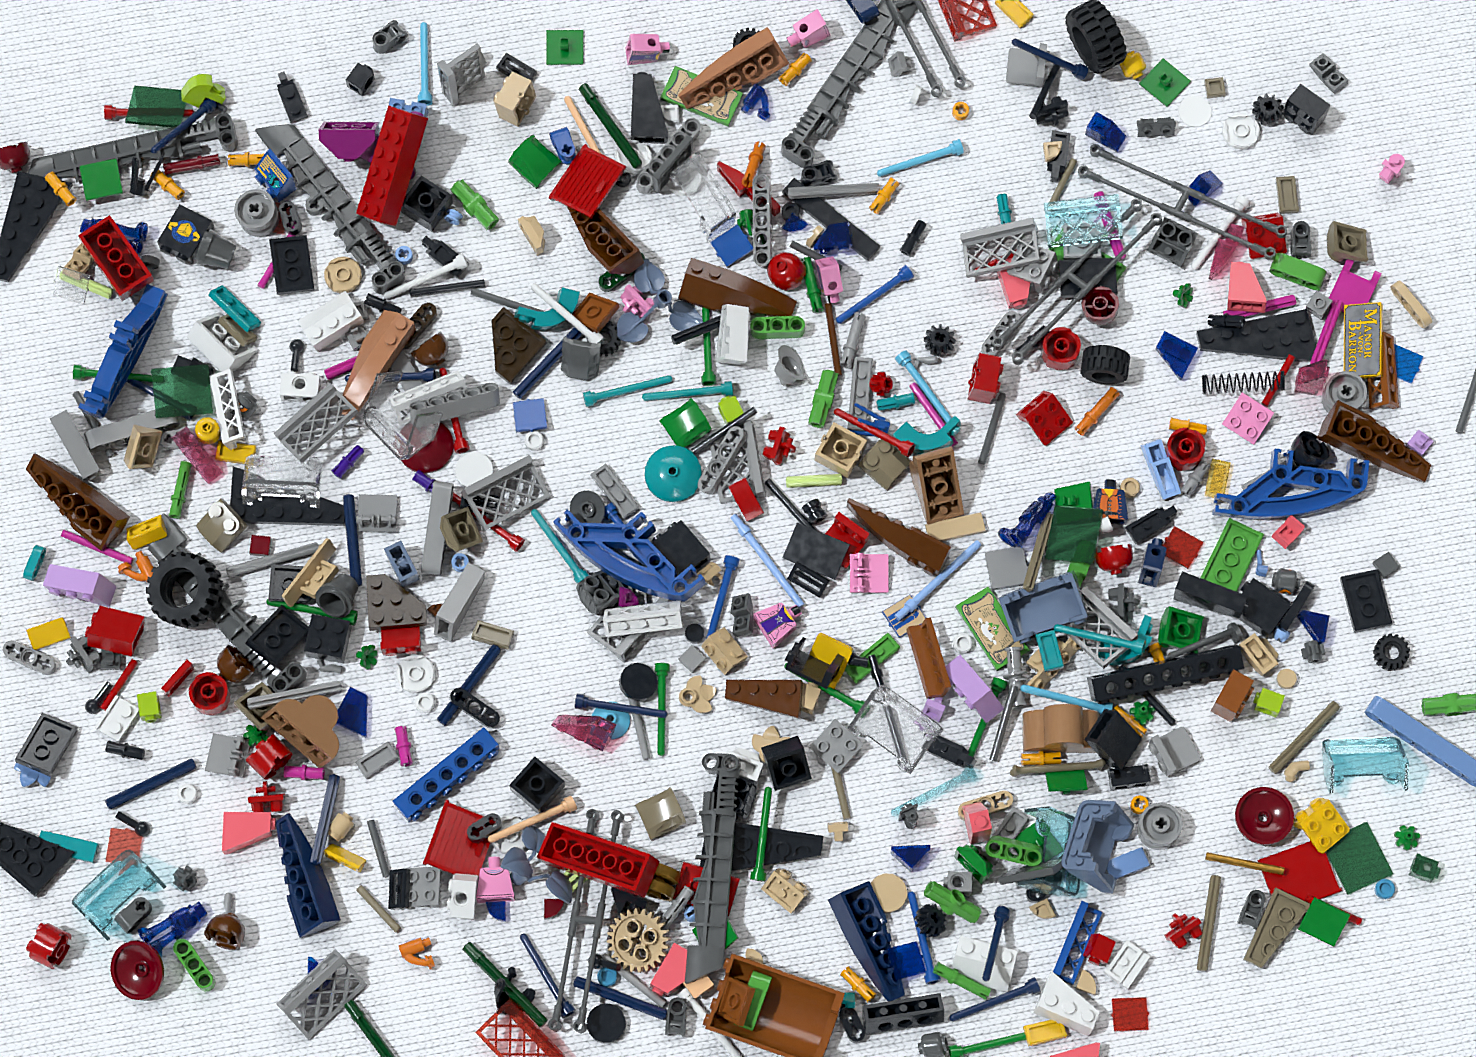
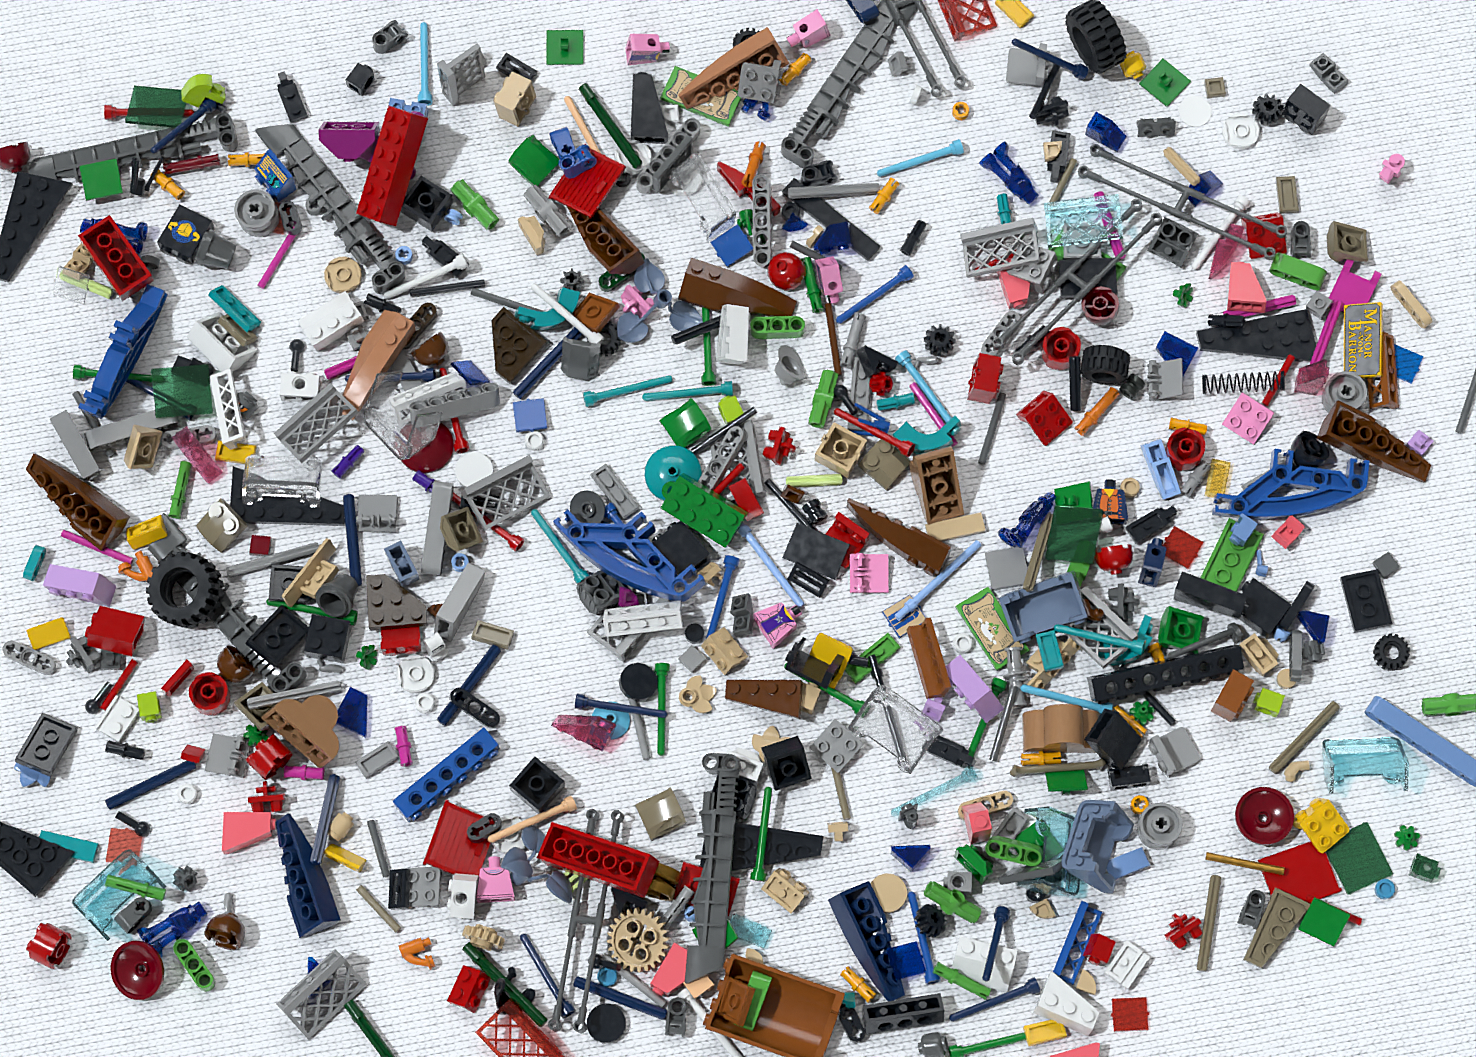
(60, 188): light orange pin -> none
(144, 890): none -> bright green pin
(192, 753): none -> red tile
(212, 433): yellow head -> none
(291, 264): black tile -> none
(436, 647): none -> white leg
(469, 988): none -> red bracket
(470, 372): none -> clear blue piece
(483, 937): none -> tan gear
(497, 910): clear blue tile -> none
(547, 210): none -> light grey piece
(552, 907): dark red tile -> none
(572, 275): none -> dark grey gear
(577, 161): none -> blue piece
(703, 509): none -> green piece
(729, 478): none -> red bar
(750, 931): none -> clear light blue slope
(760, 81): none -> light grey bracket
(792, 494): none -> reddish brown slope
(840, 393): none -> black bar
(872, 359): none -> black slope
(1018, 182): none -> clear blue piece
(1075, 383): none -> black axle
(1094, 615): none -> reddish brown arm
(1132, 386): none -> pearl dark grey wheel
(1165, 379): none -> light grey hinge
(1181, 166): none -> tan axle
(1242, 530): none -> medium blue brick
(1285, 581): dark grey head -> none
(1295, 655): none -> beam

